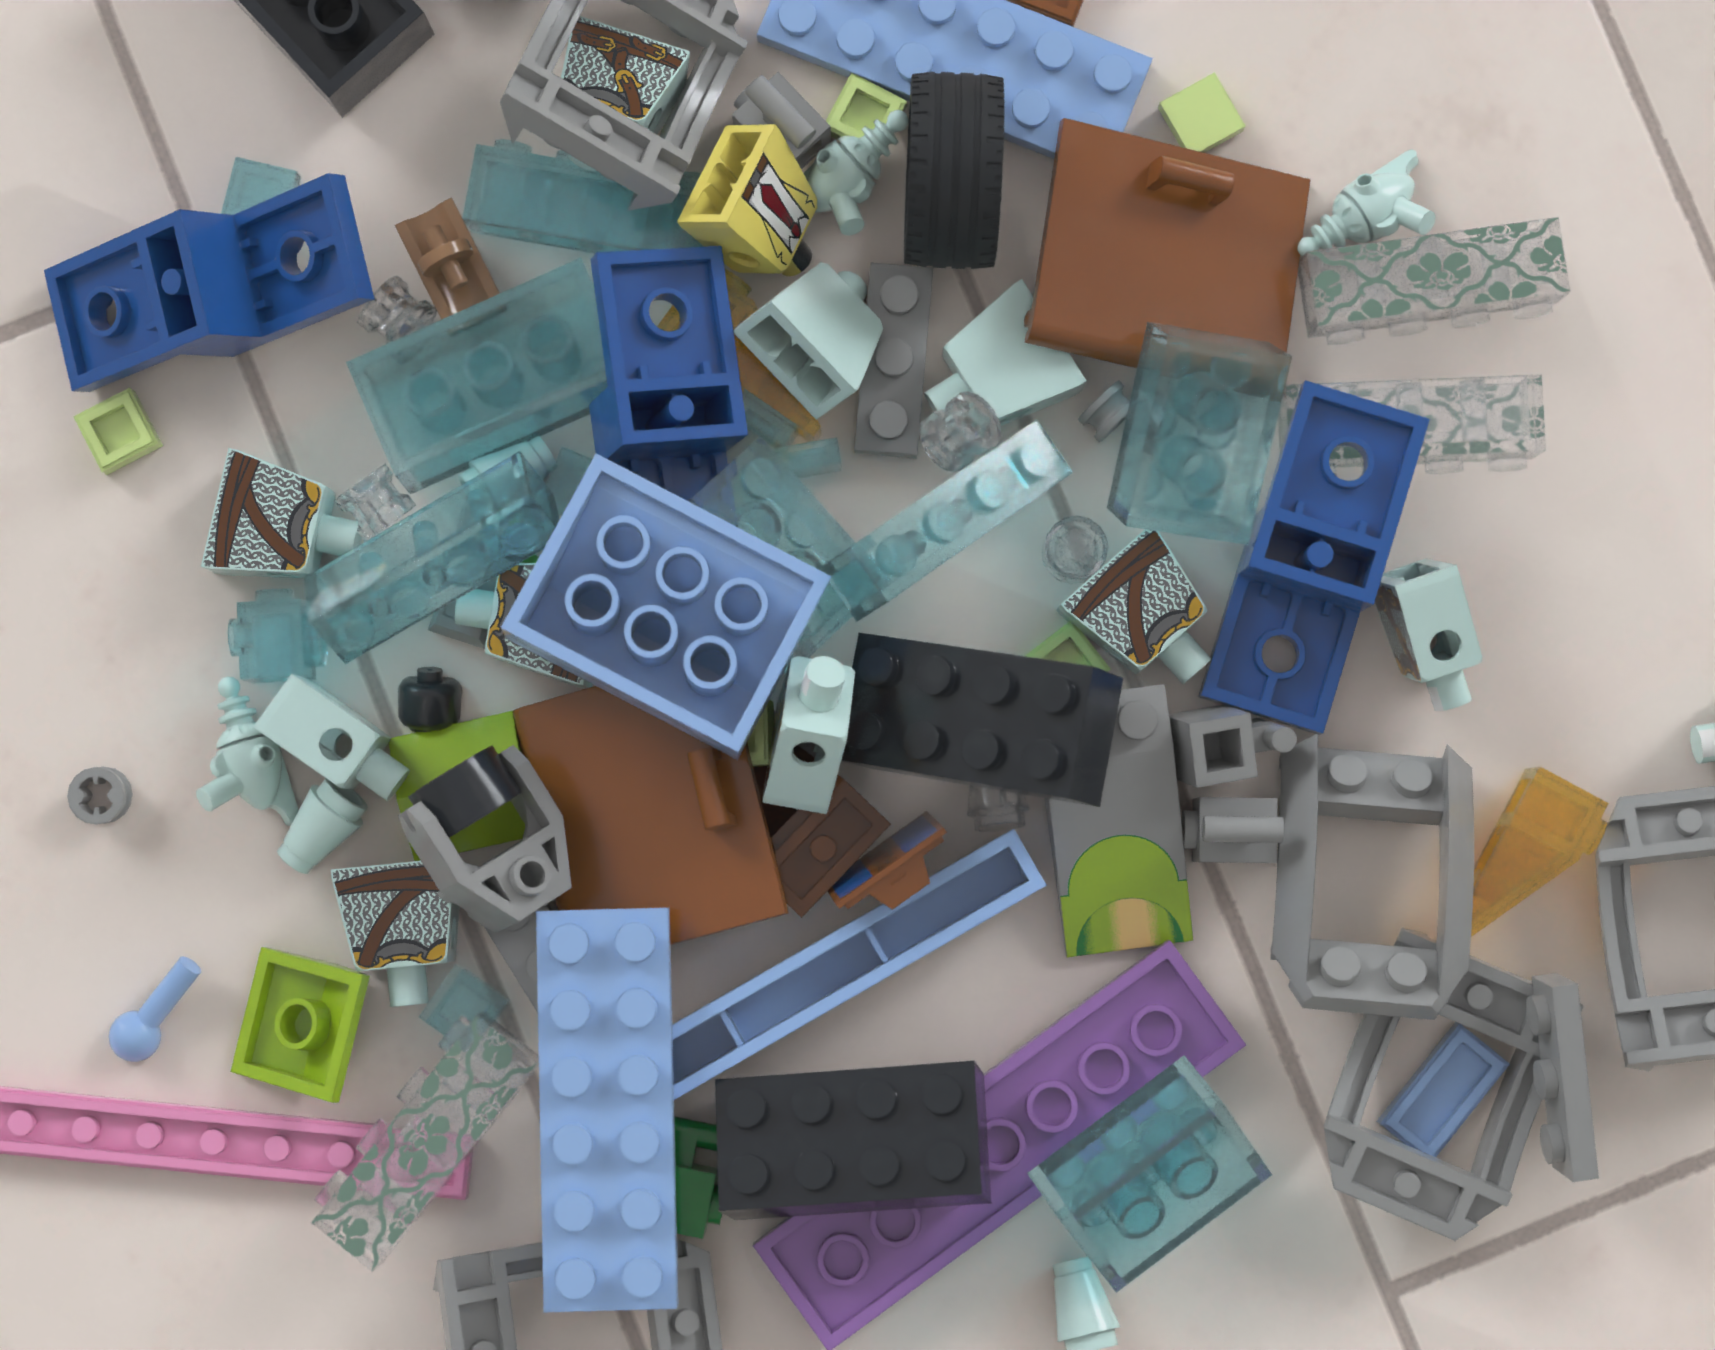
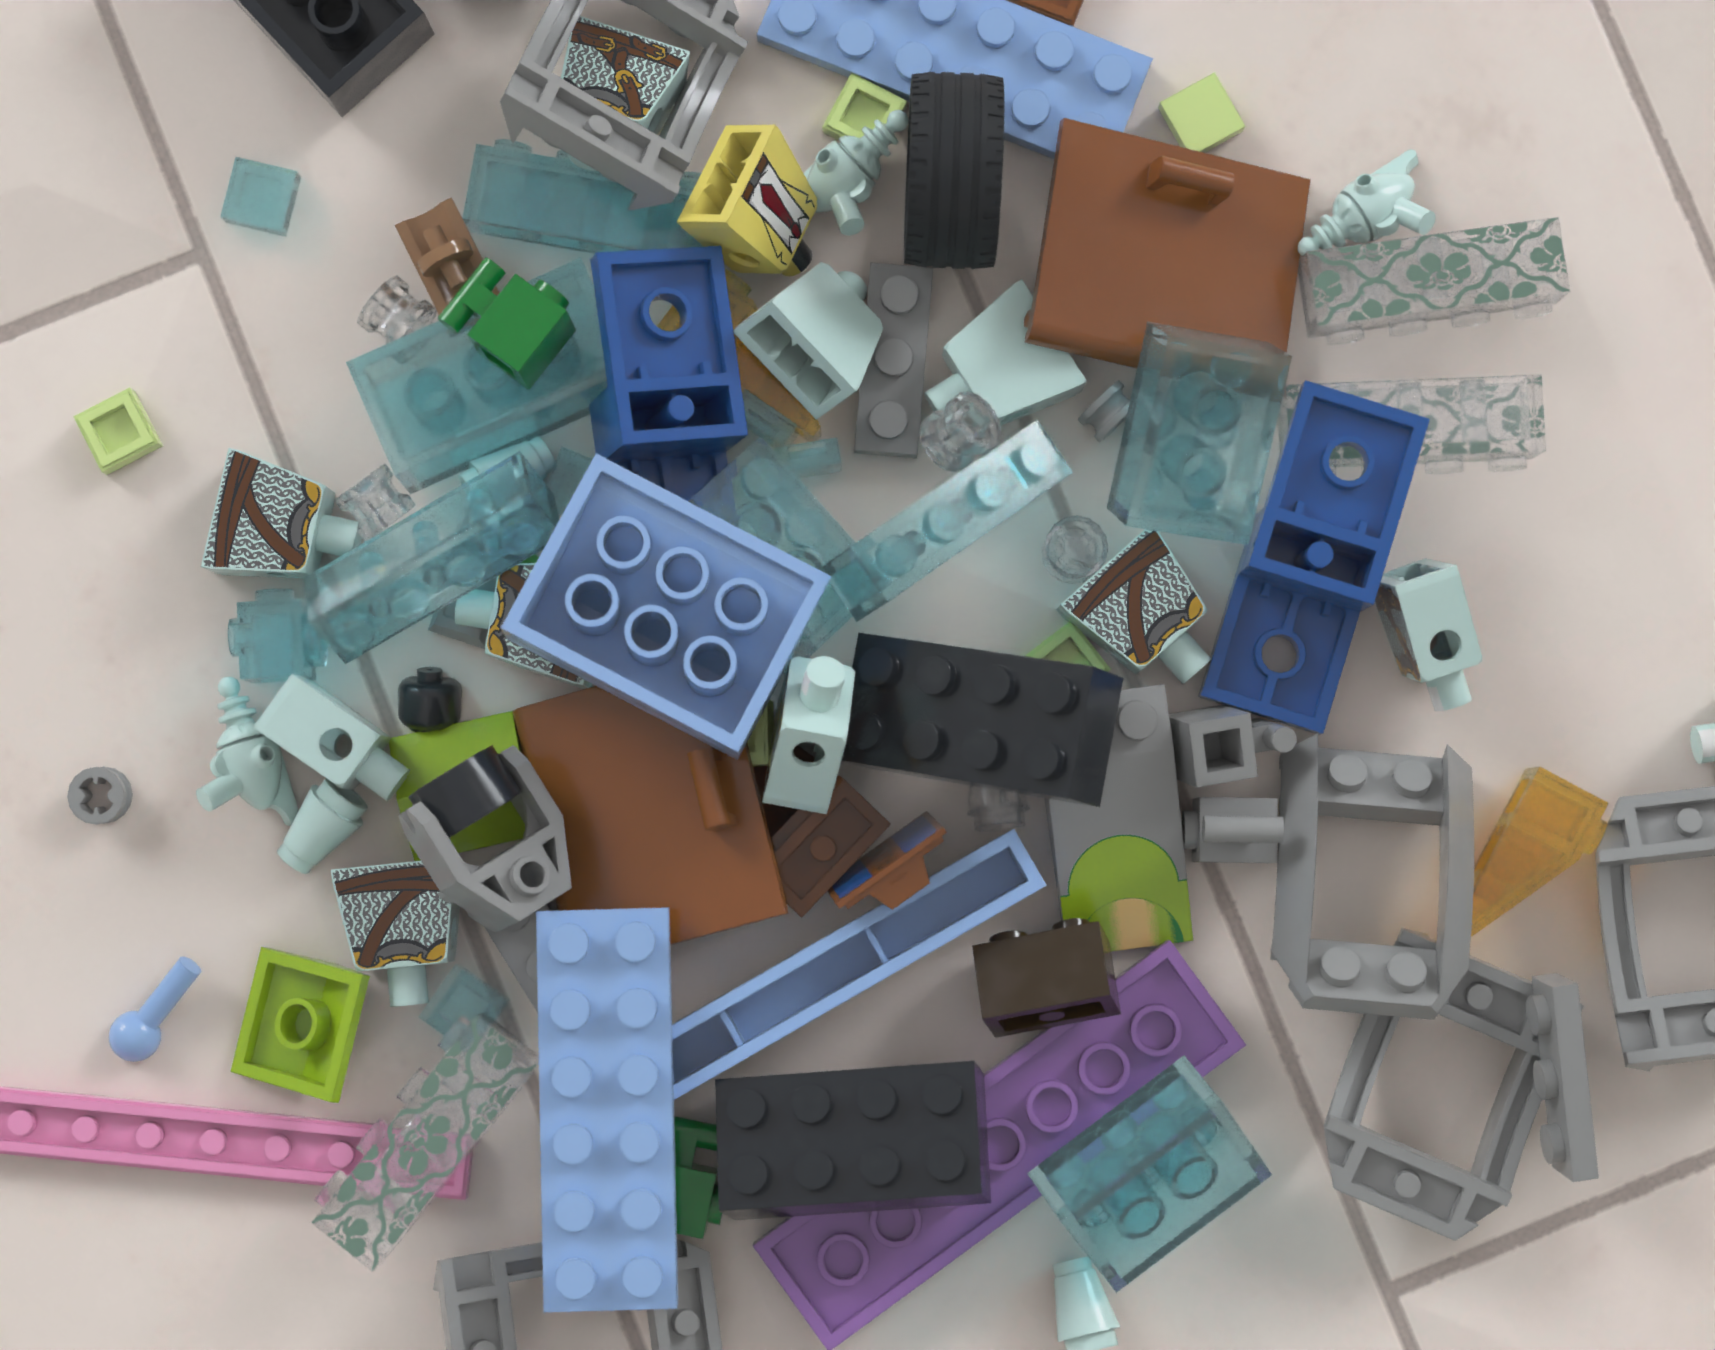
(208, 283): blue bracket -> none
(517, 328): none -> green brick
(780, 104): light grey brick -> none
(1045, 977): none -> dark brown brick
(1443, 1091): light blue tile -> none

